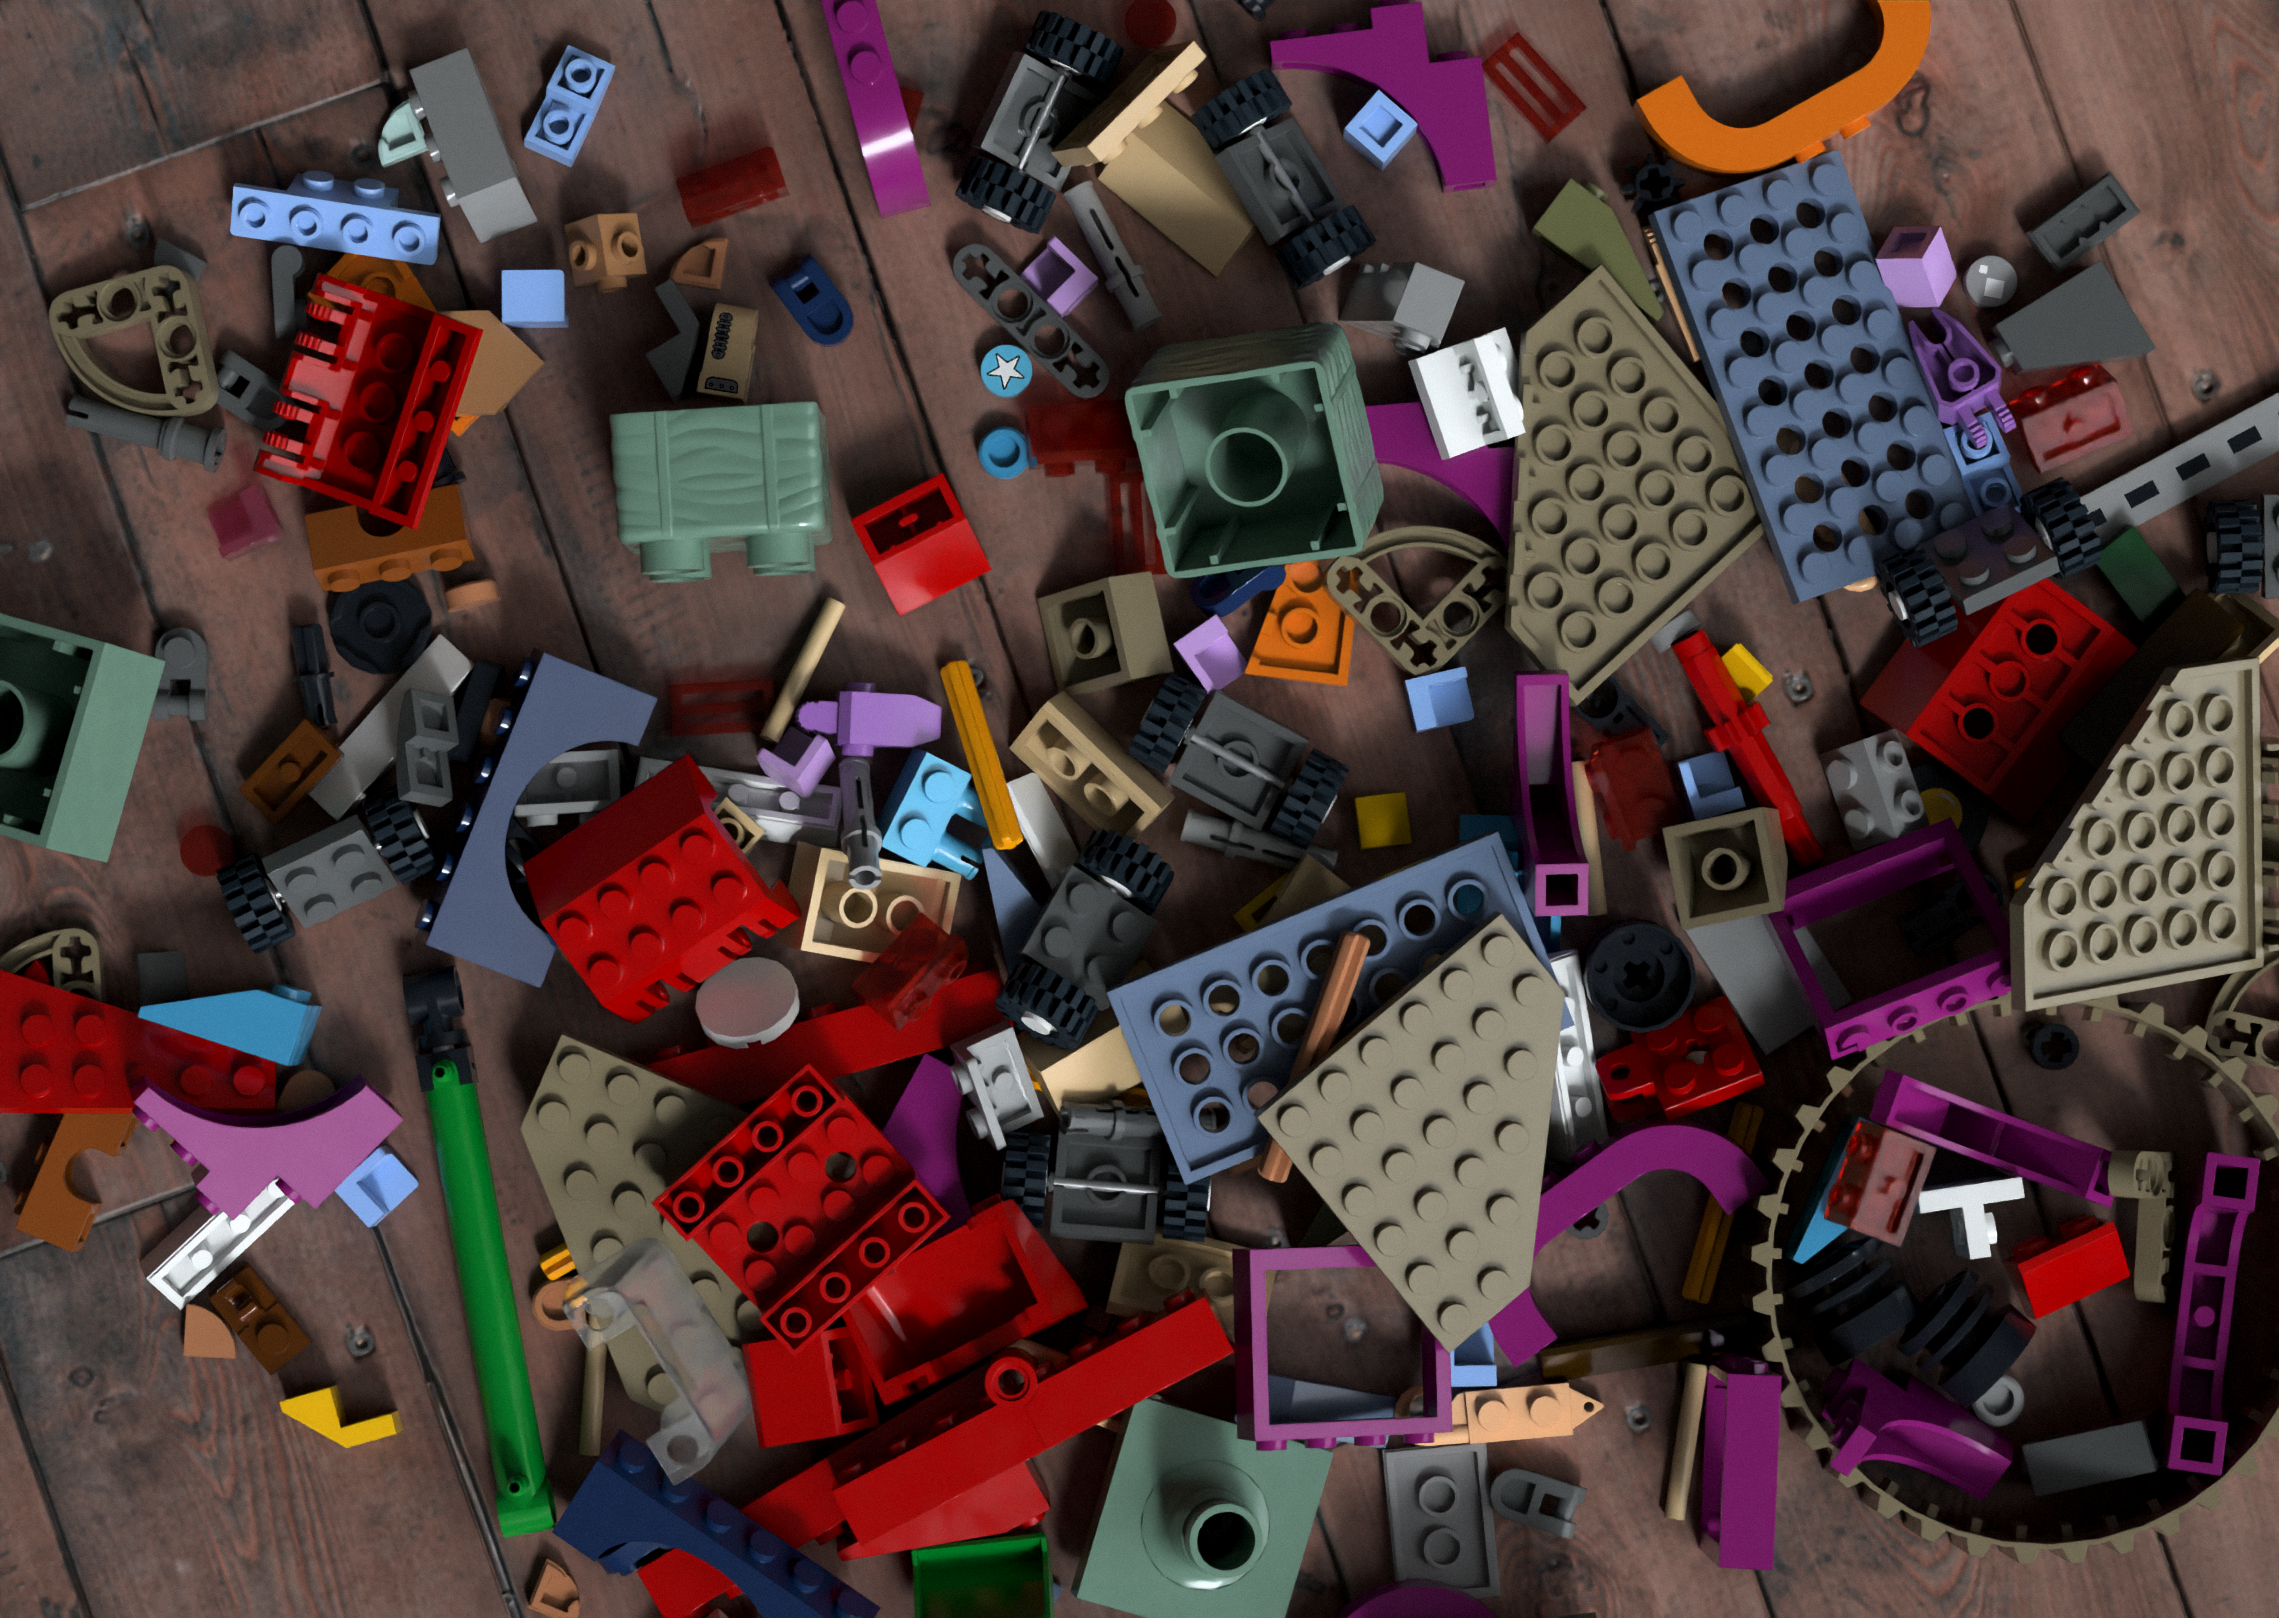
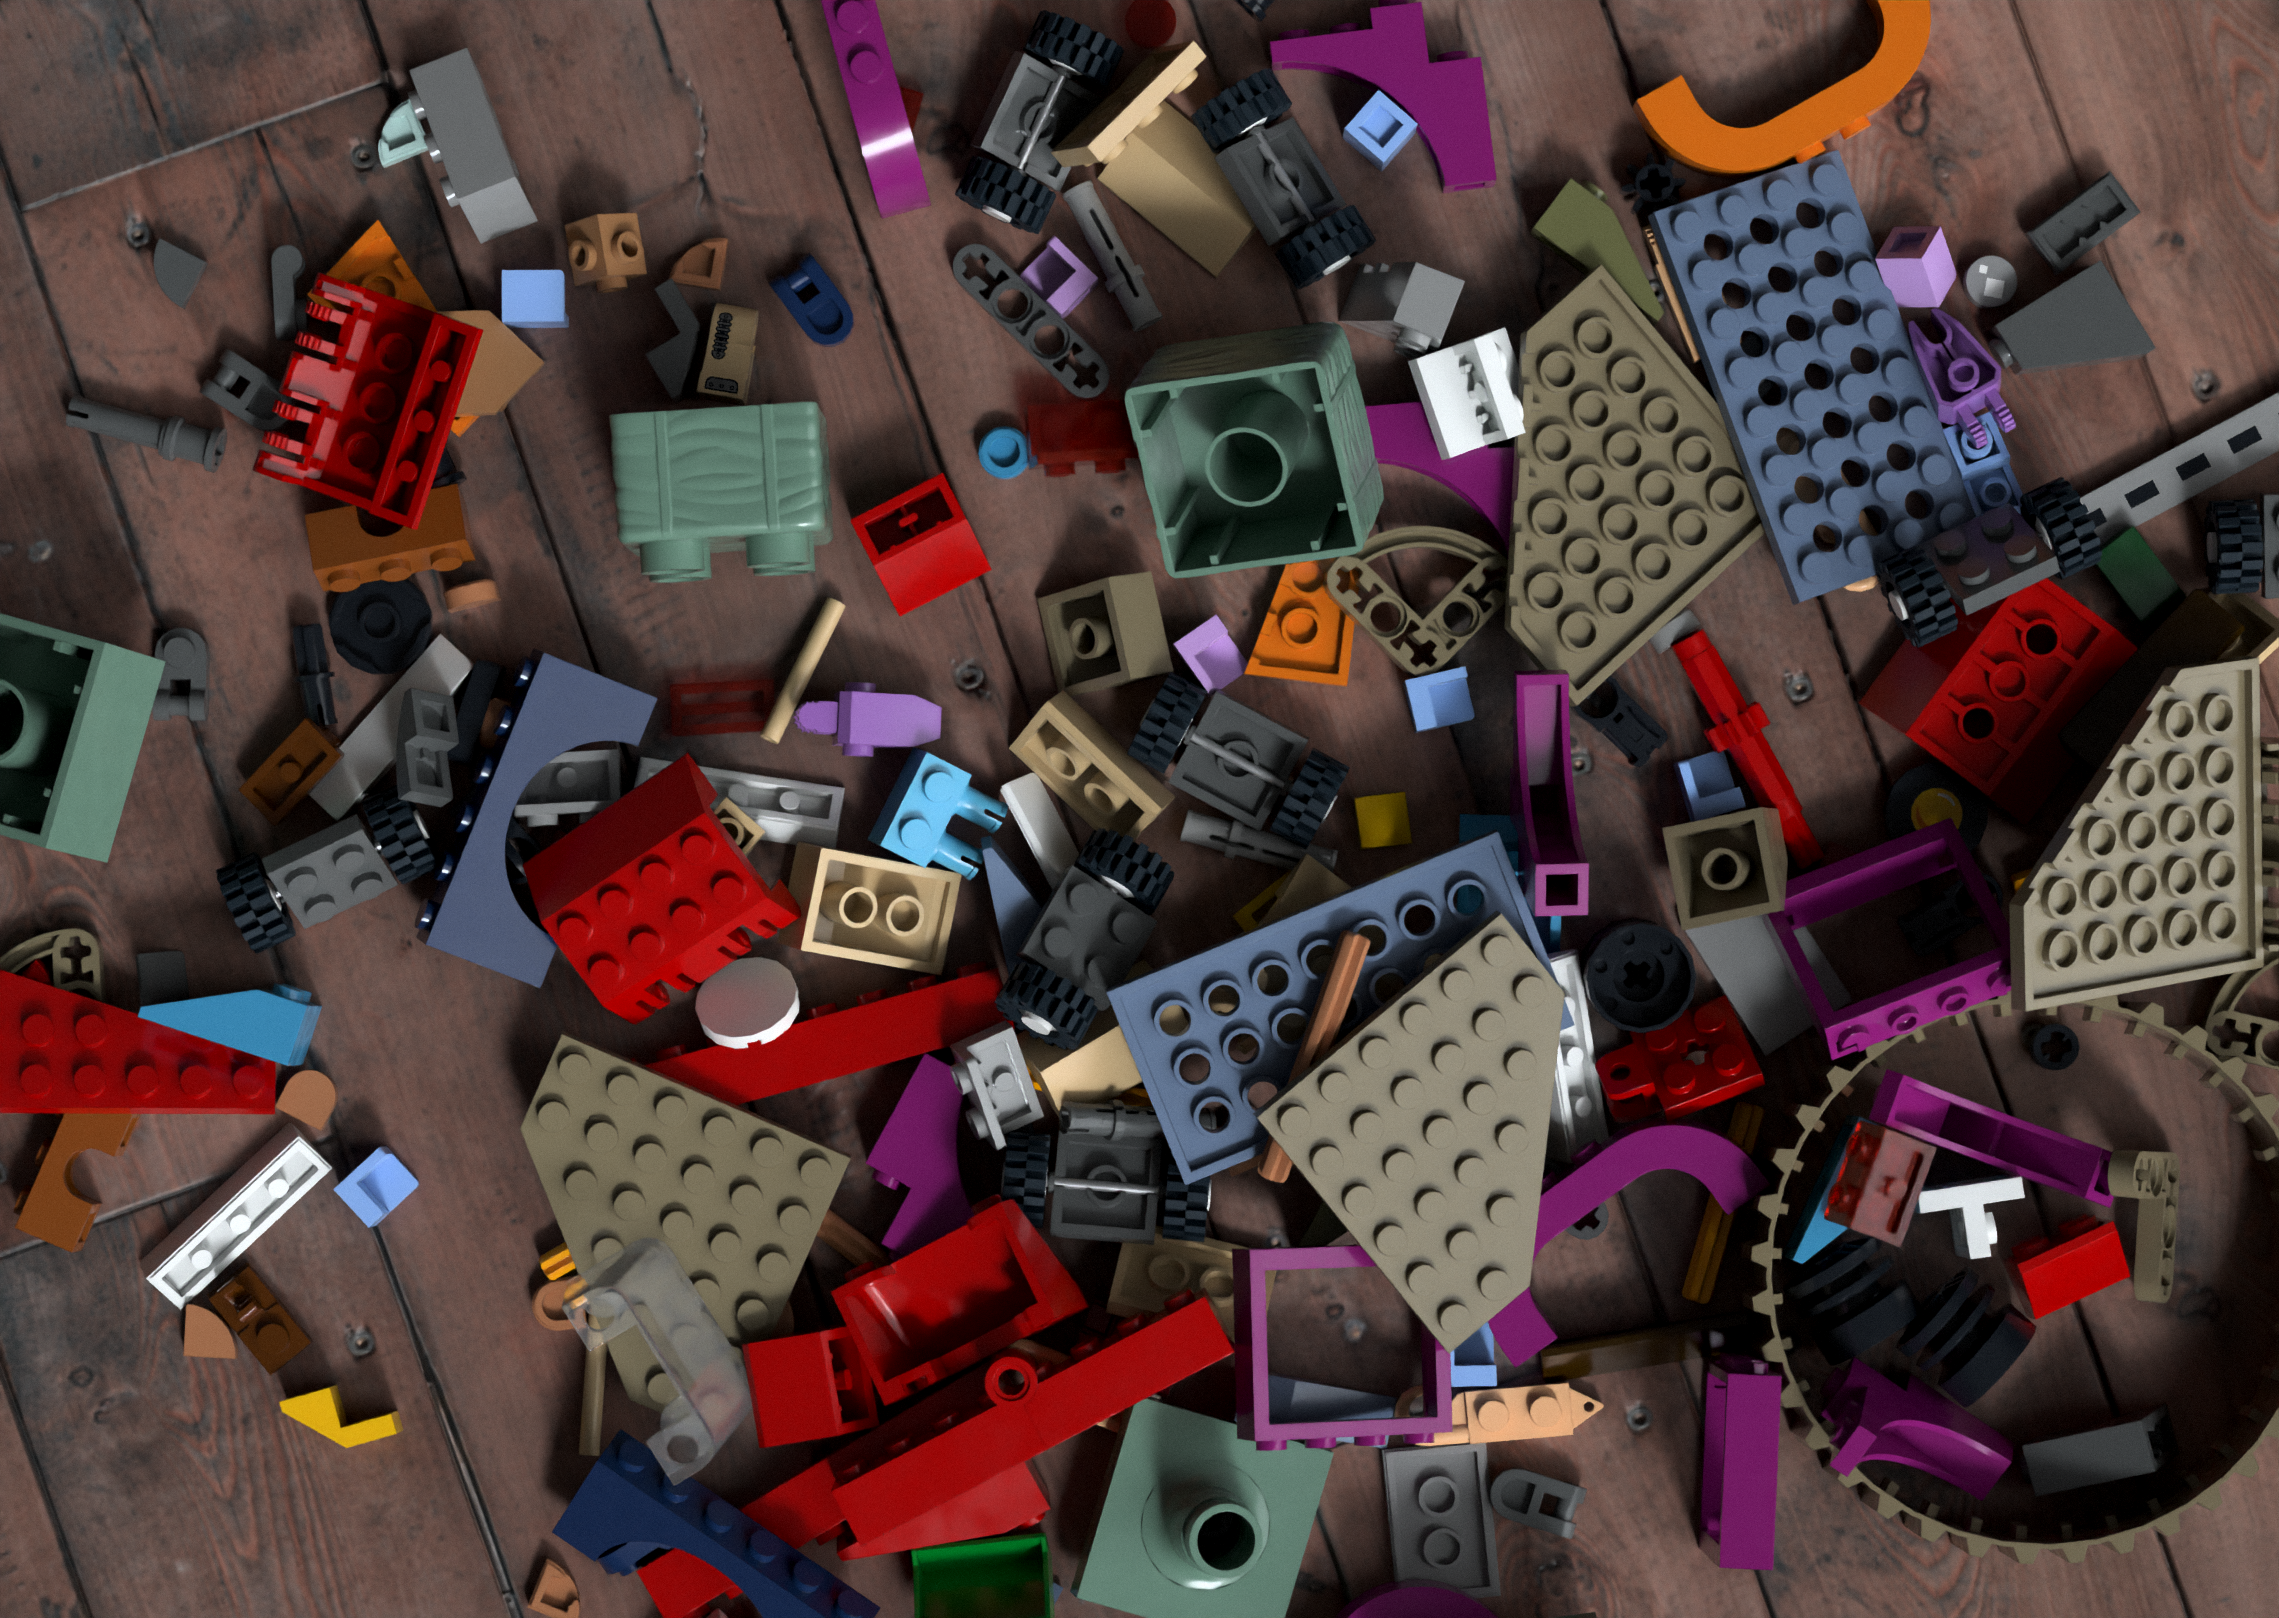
(148, 307): dark tan beam -> none
(206, 850): clear red tile -> none
(243, 1154): magenta arch -> none
(246, 524): clear pink panel -> none
(336, 216): light blue bracket -> none
(449, 1083): green piece -> none
(569, 106): light blue slope -> none
(732, 187): clear red bracket -> none
(797, 761): lavender panel -> none
(831, 1231): red slope -> none
(861, 837): light grey pin -> none
(911, 972): clear red bracket -> none
(981, 755): light orange axle -> none
(1006, 371): medium azure tile -> none
(1135, 480): clear red tile -> none
(1229, 590): dark blue plate -> none
(1561, 120): clear red tile -> none
(1589, 835): tan piece -> none
(1634, 786): clear red bracket -> none
(1686, 1441): tan piece -> none
(1746, 672): yellow slope -> none
(1875, 790): light grey bracket -> none
(2000, 1403): light grey tile -> none
(2070, 417): clear red bracket -> none
(2214, 1228): magenta arch -> none

